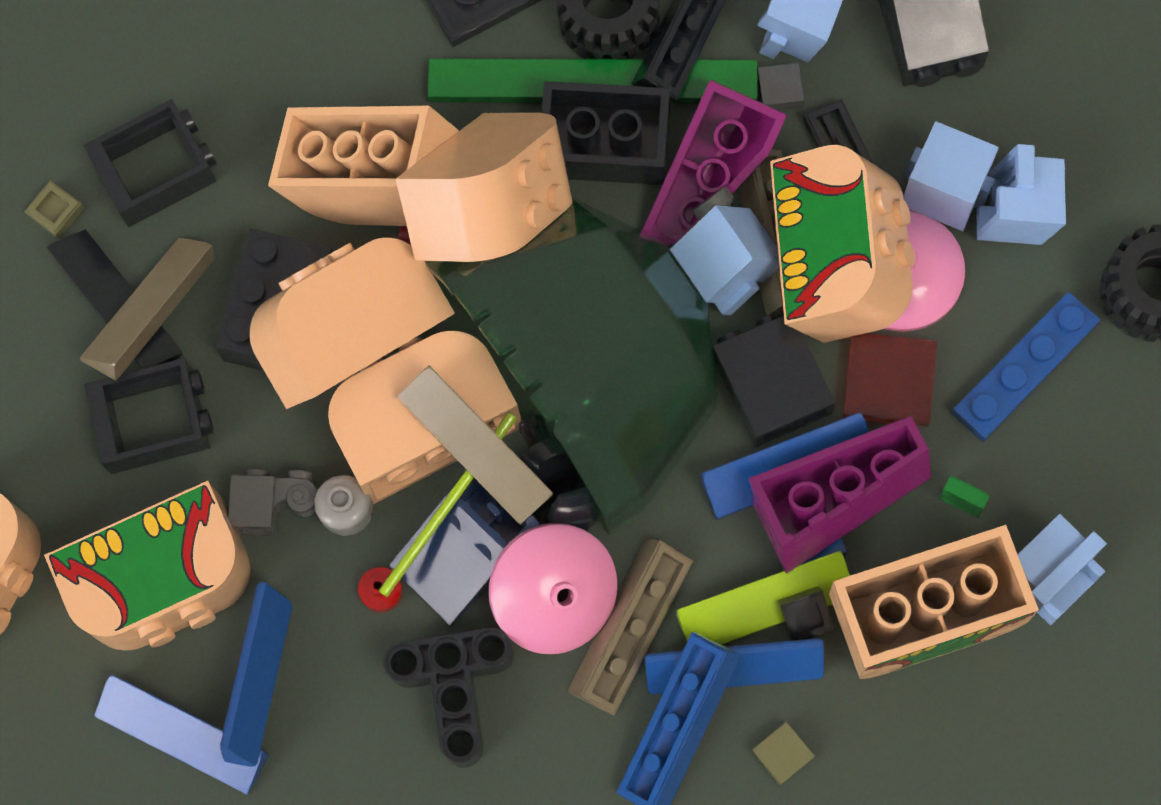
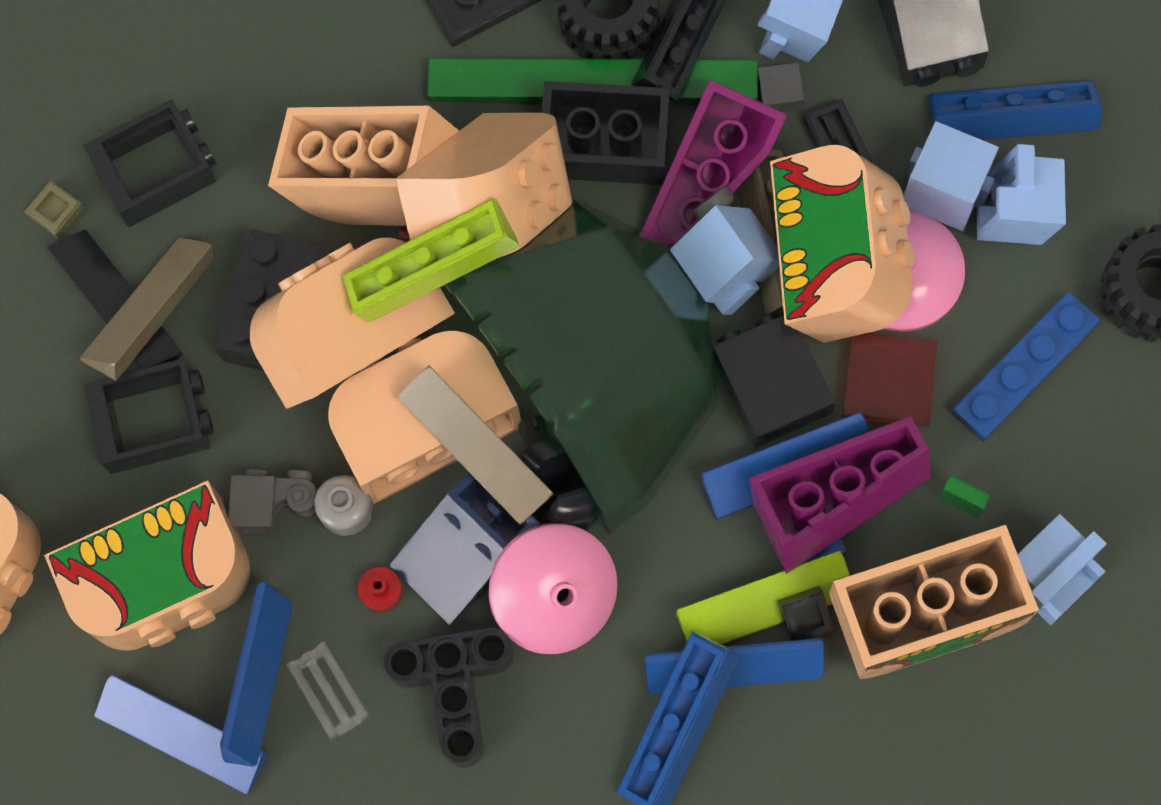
(309, 659): none -> clear tile
(430, 261): none -> lime slope
(438, 517): lime axle -> none
(631, 626): dark tan slope -> none
(783, 753): olive tile -> none
(1019, 110): none -> blue slope

